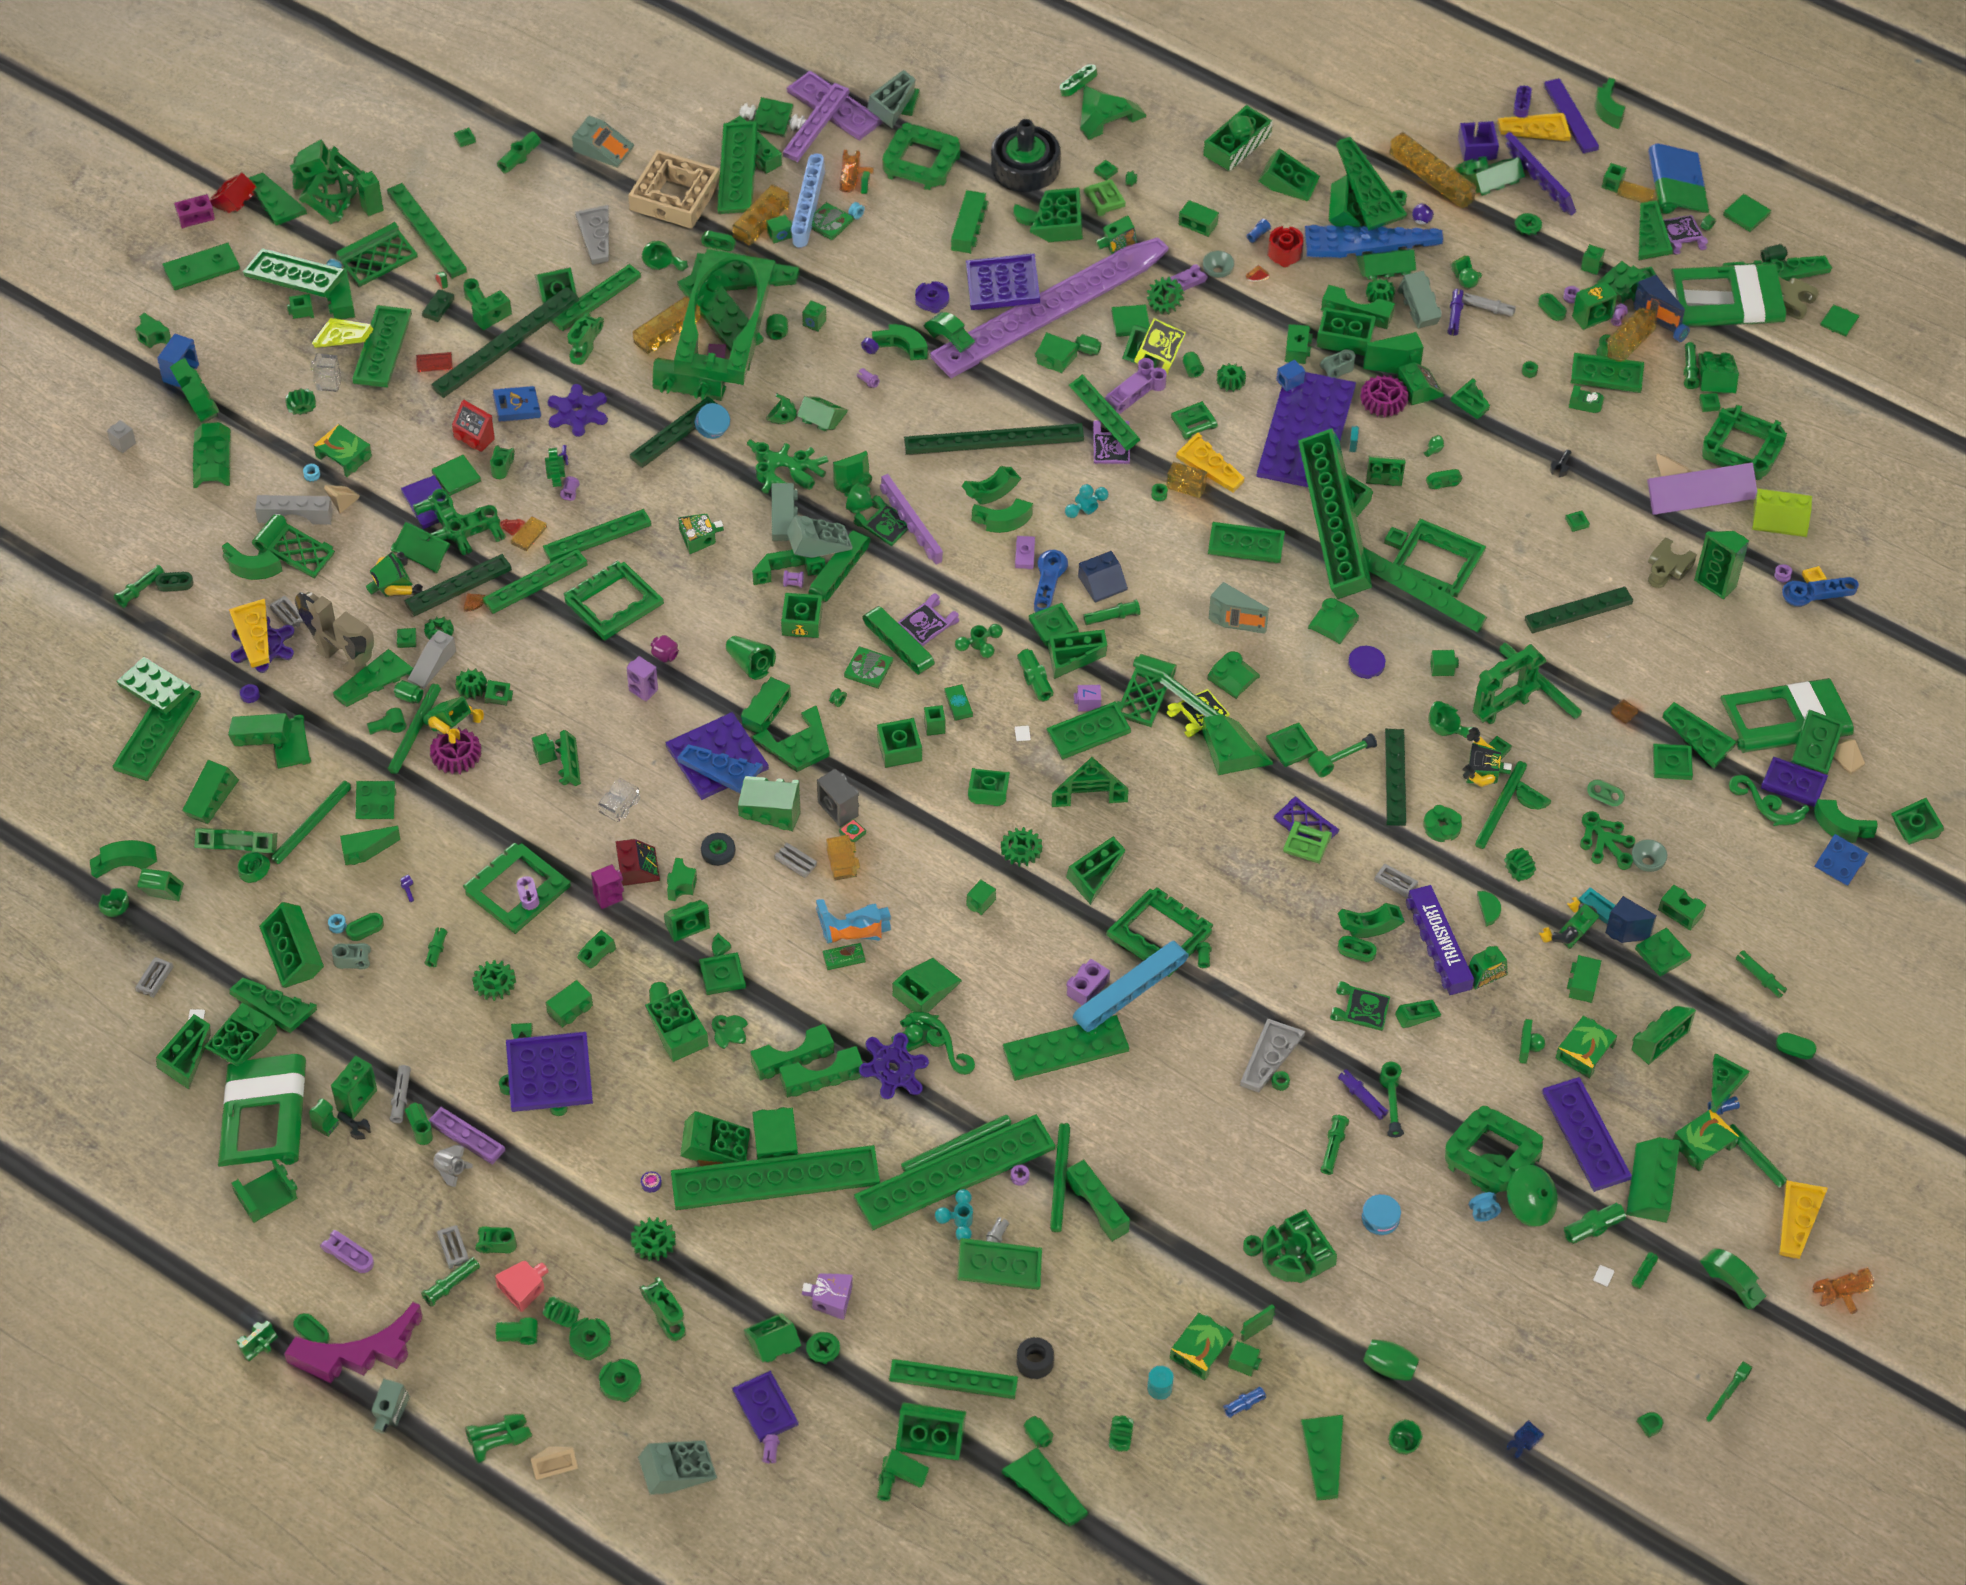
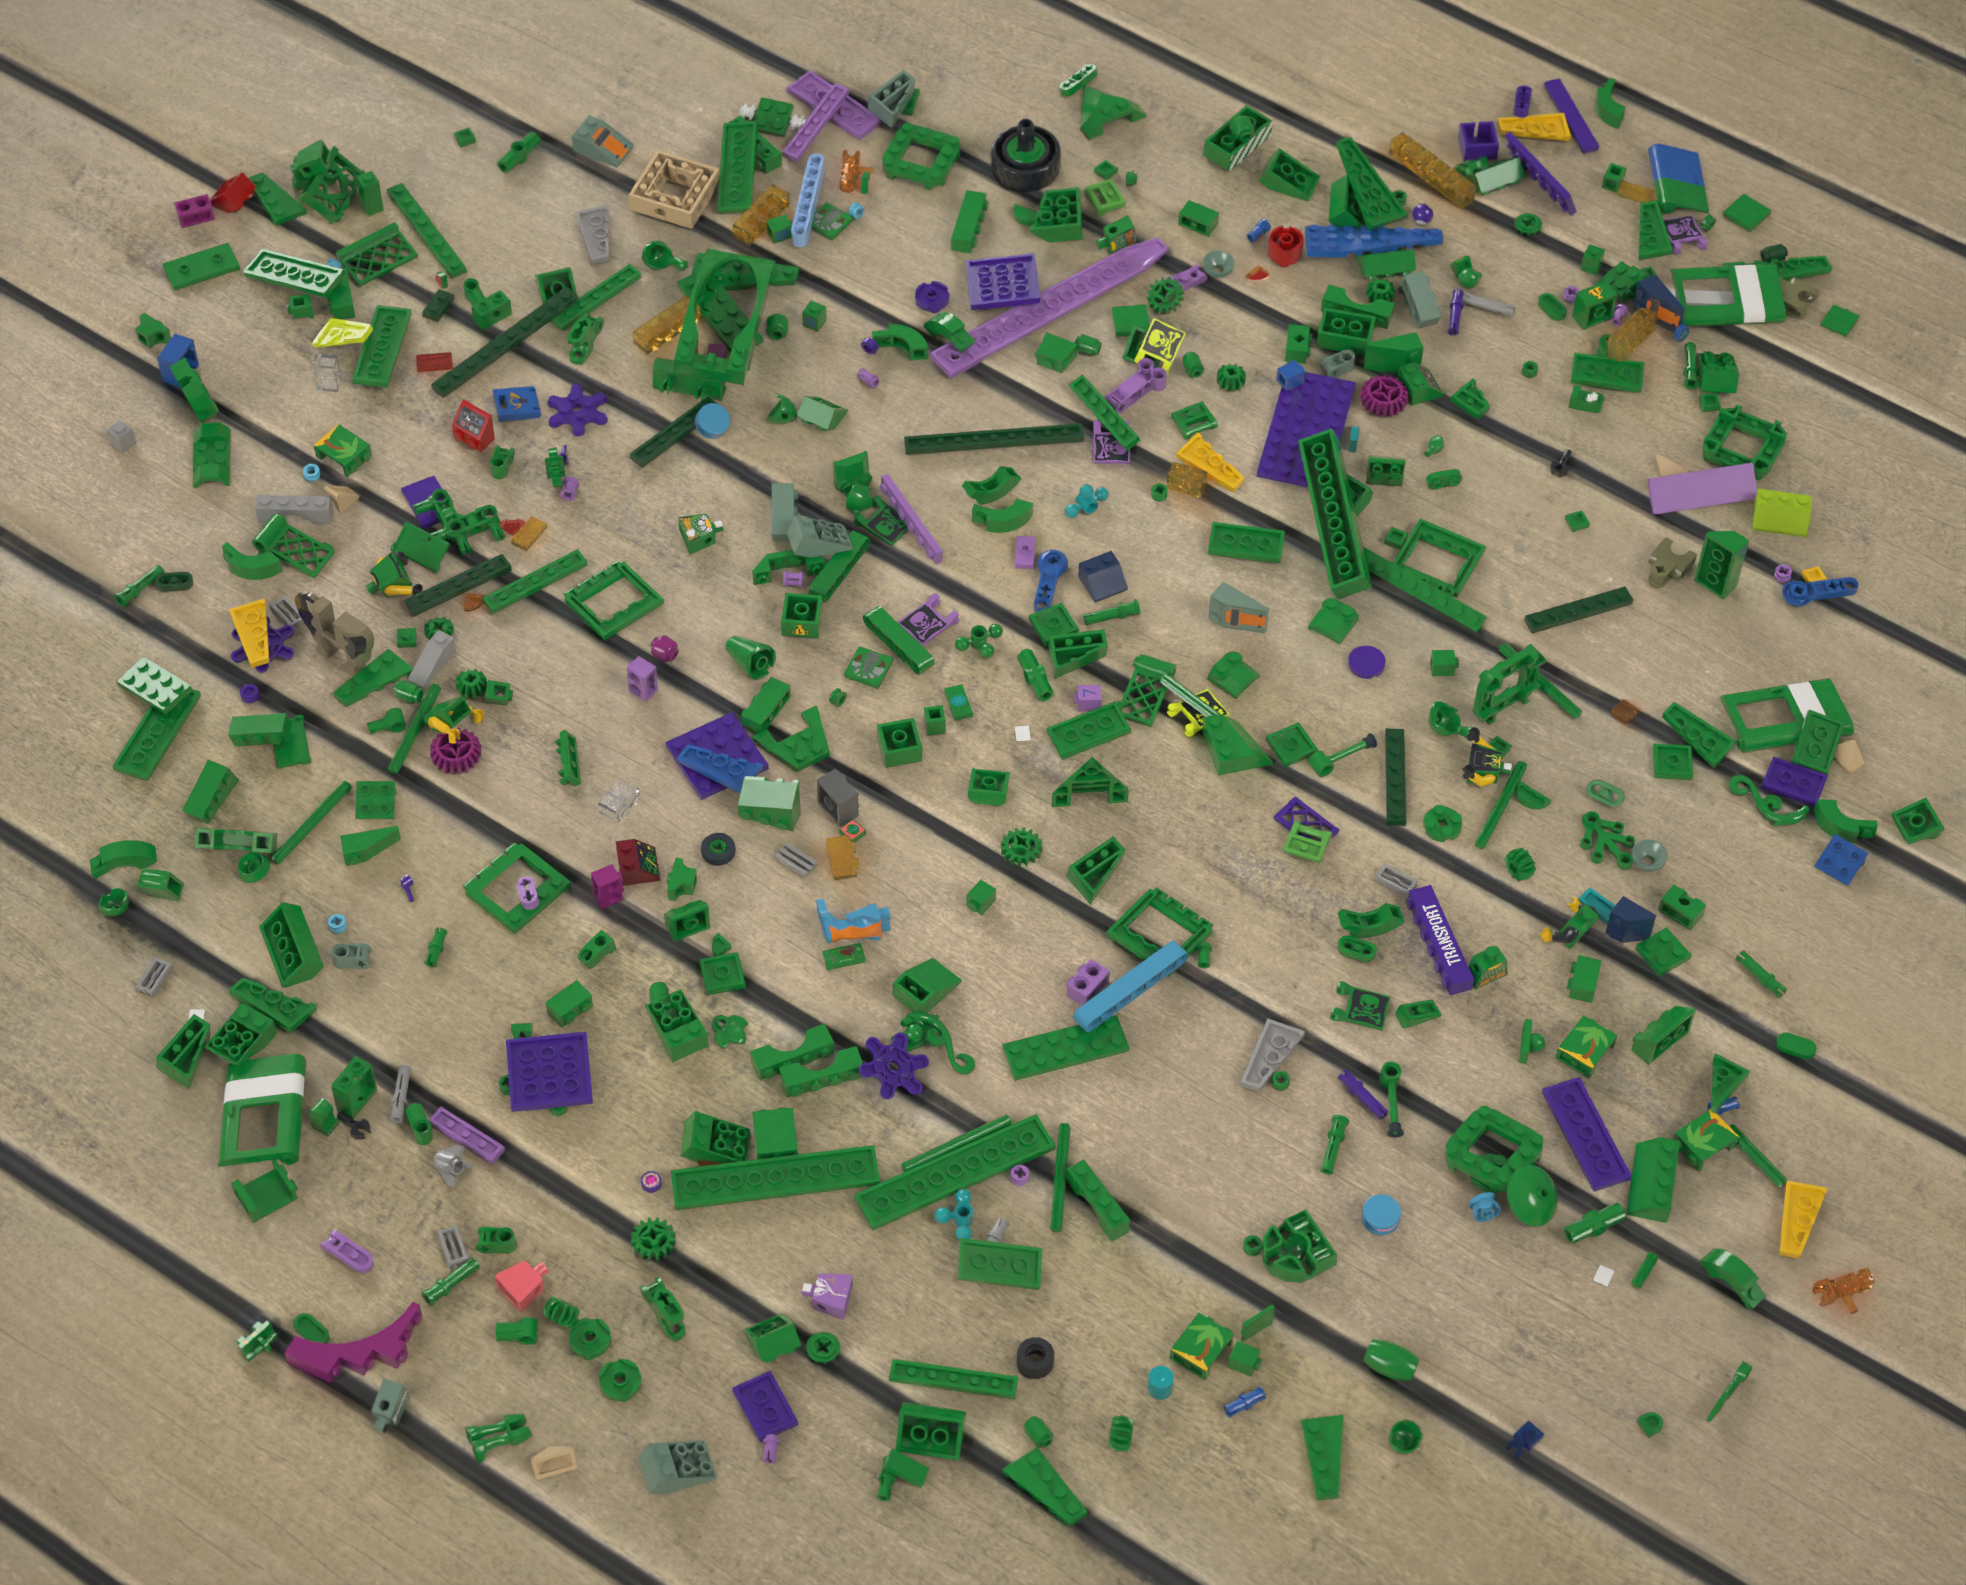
(300, 401): green gear -> none
(364, 926): green tile -> none
(456, 475): green tile -> none
(494, 980): green gear -> none
(543, 749): green brick -> none
(598, 535): green plate -> none
(718, 241): green plate -> none
(770, 461): green plant -> none
(1489, 906): green tile -> none

